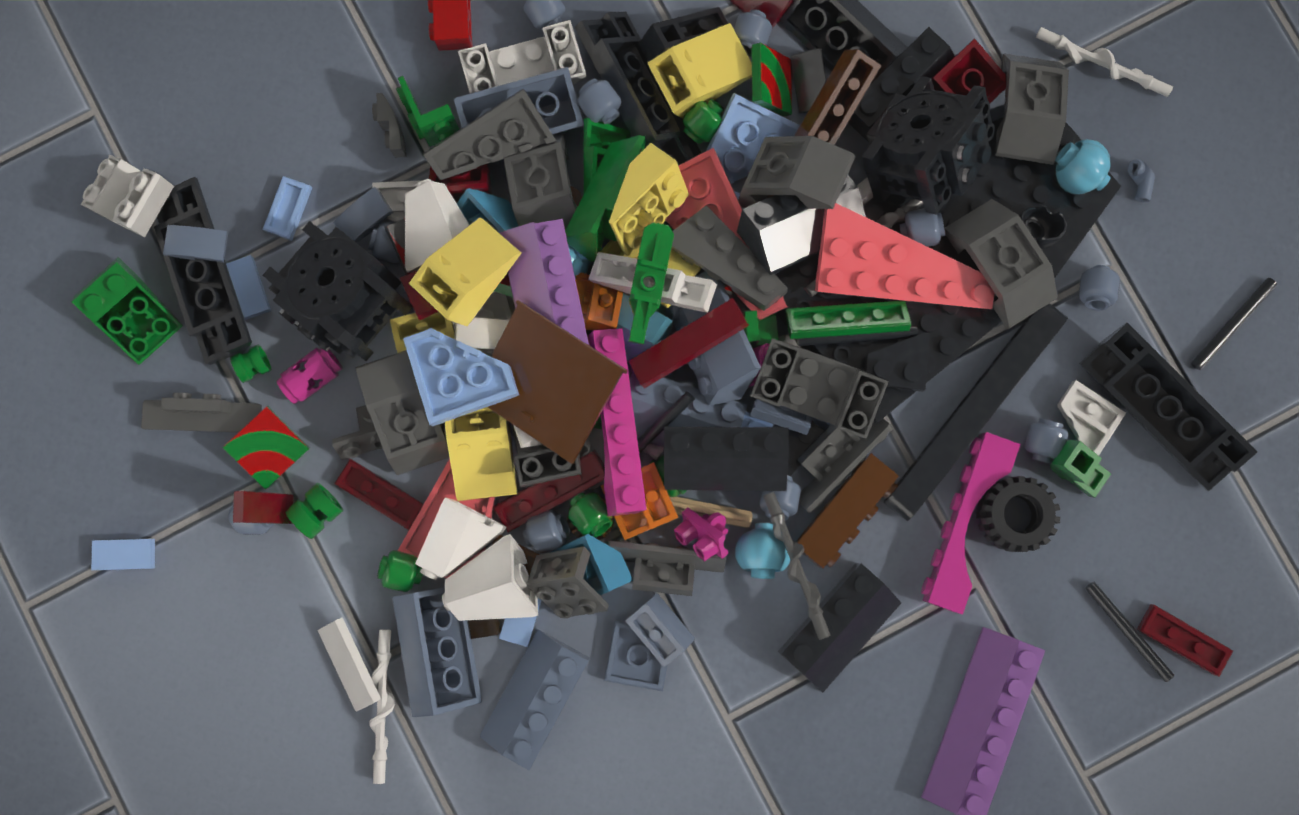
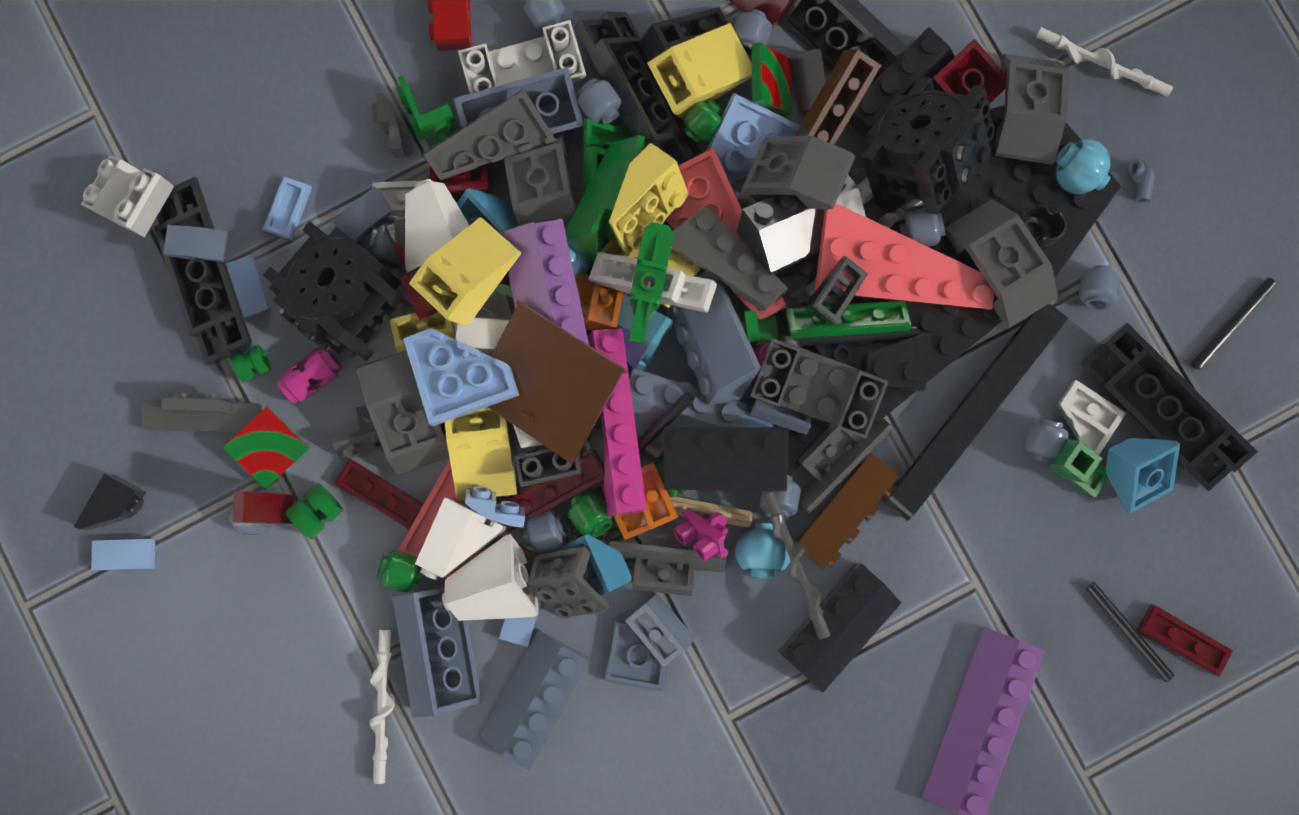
(110, 503): none -> black slope
(127, 311): green slope -> none
(349, 664): white tile -> none
(484, 502): none -> light blue slope
(484, 628): dark brown slope -> none
(688, 343): dark red tile -> none
(821, 296): none -> black slope
(949, 581): dark pink arch -> none
(1042, 512): black tyre -> none
(1142, 470): none -> dark azure slope

